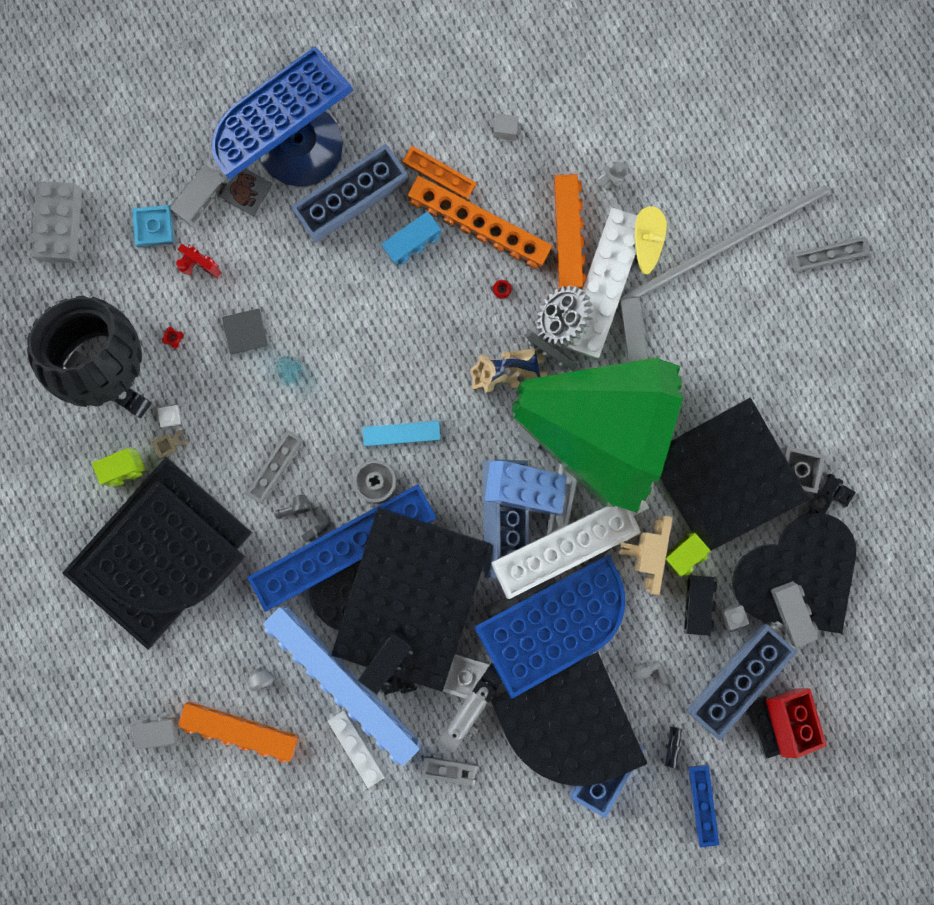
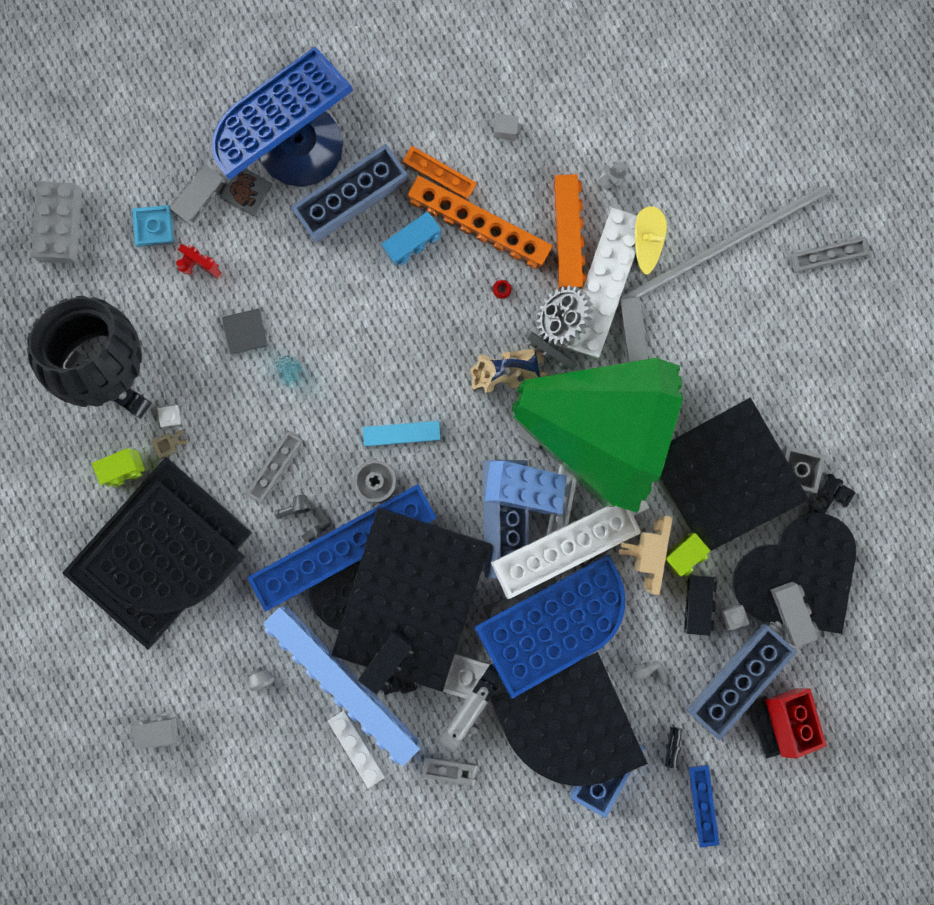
(167, 337): red plate -> none
(238, 731): orange brick -> none

